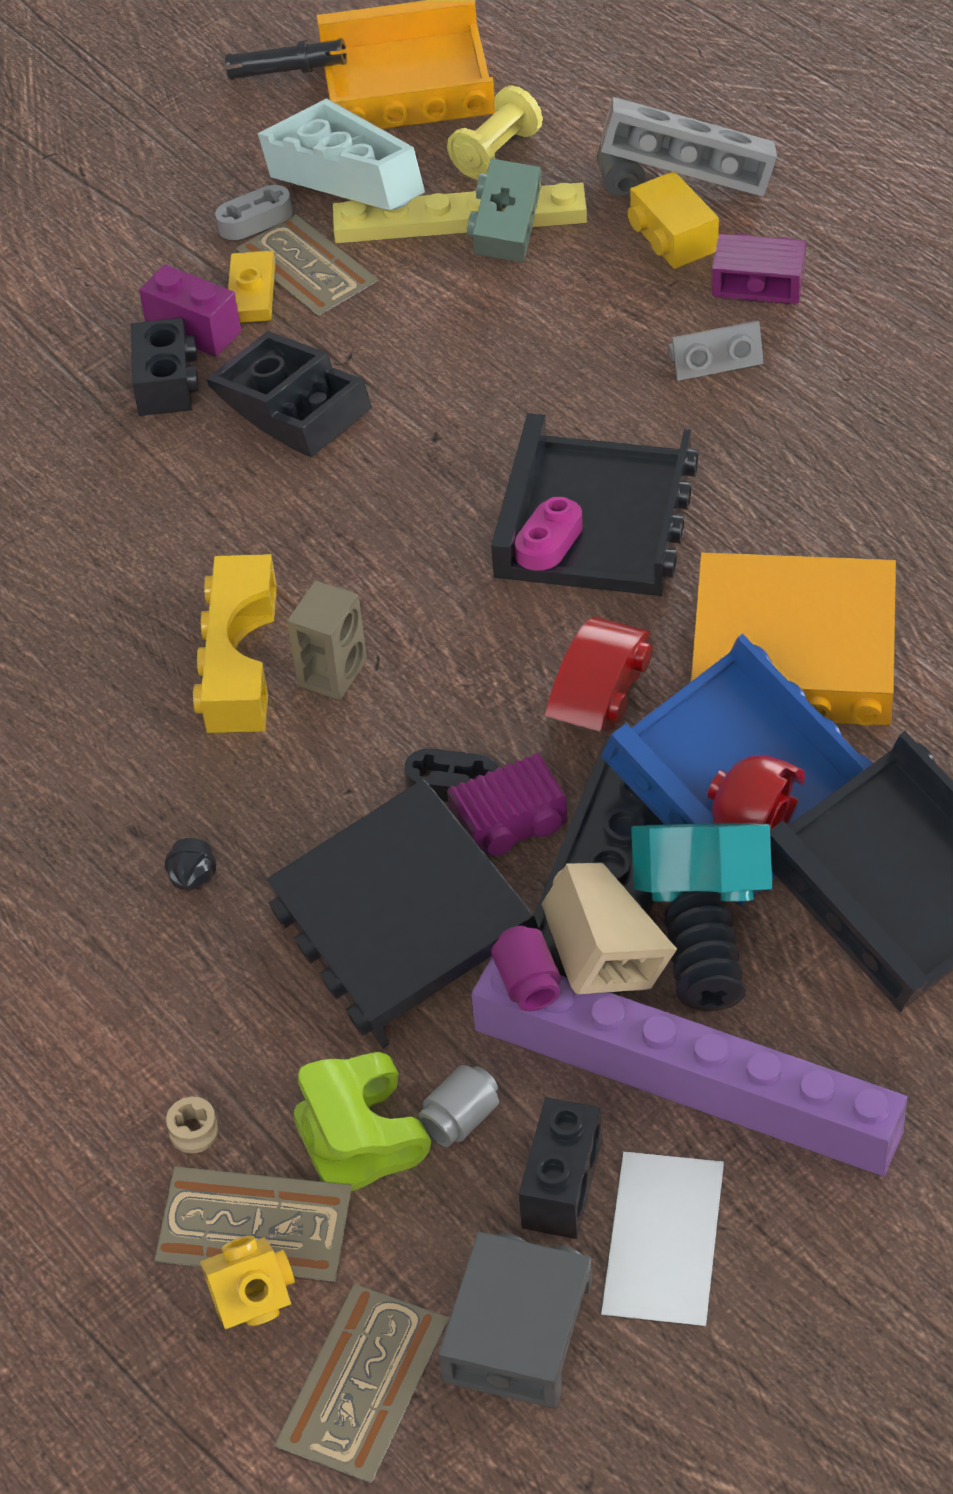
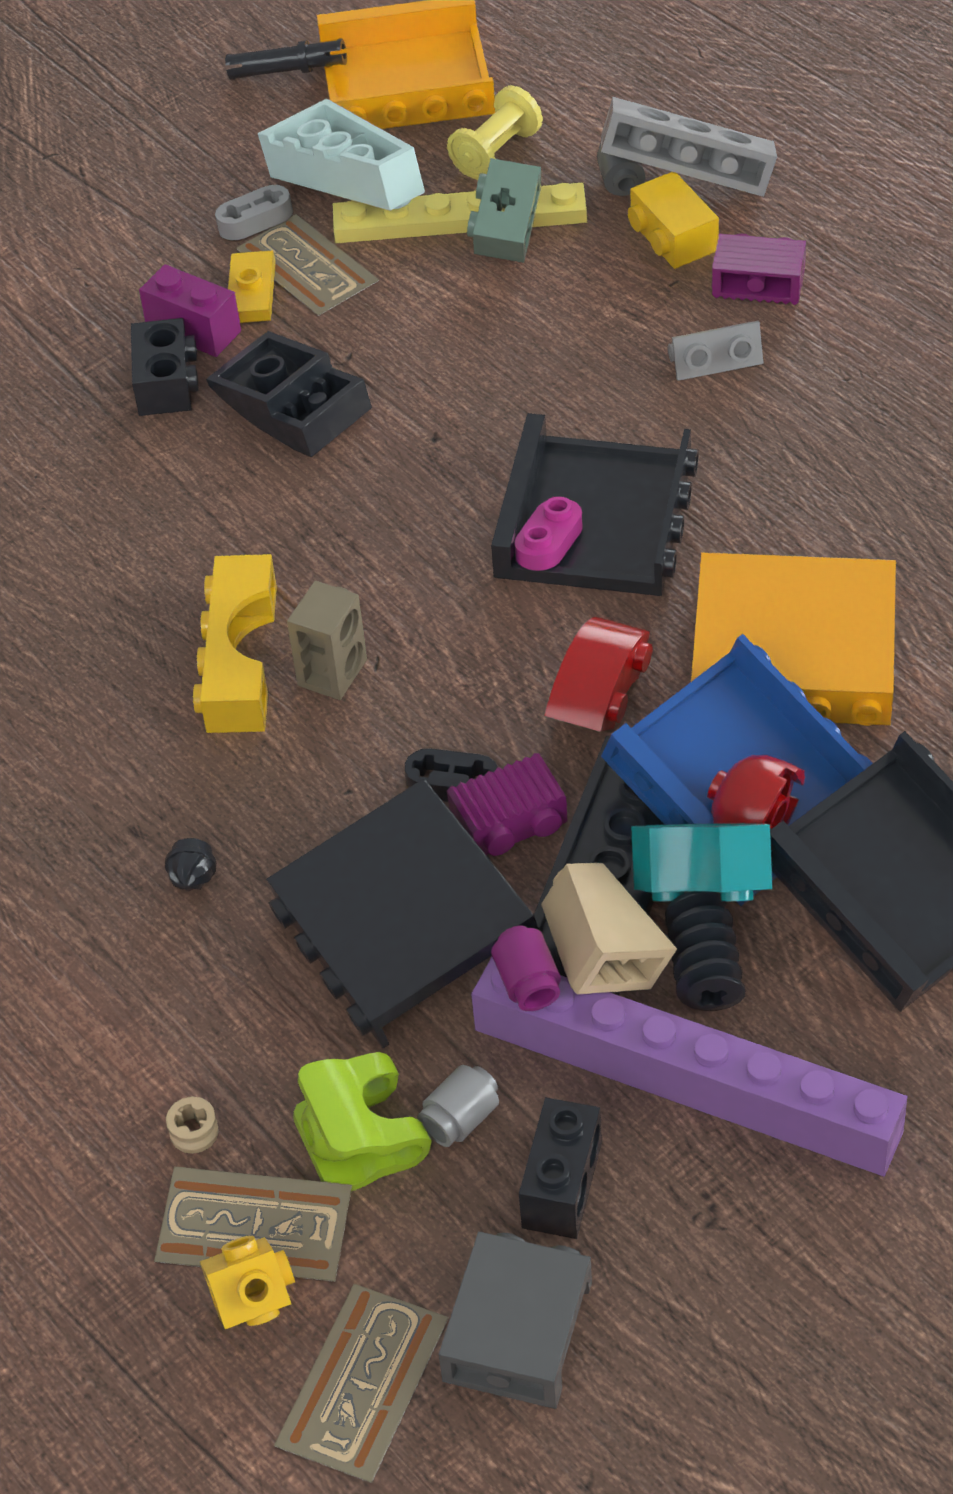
(663, 1239): white sticker -> none

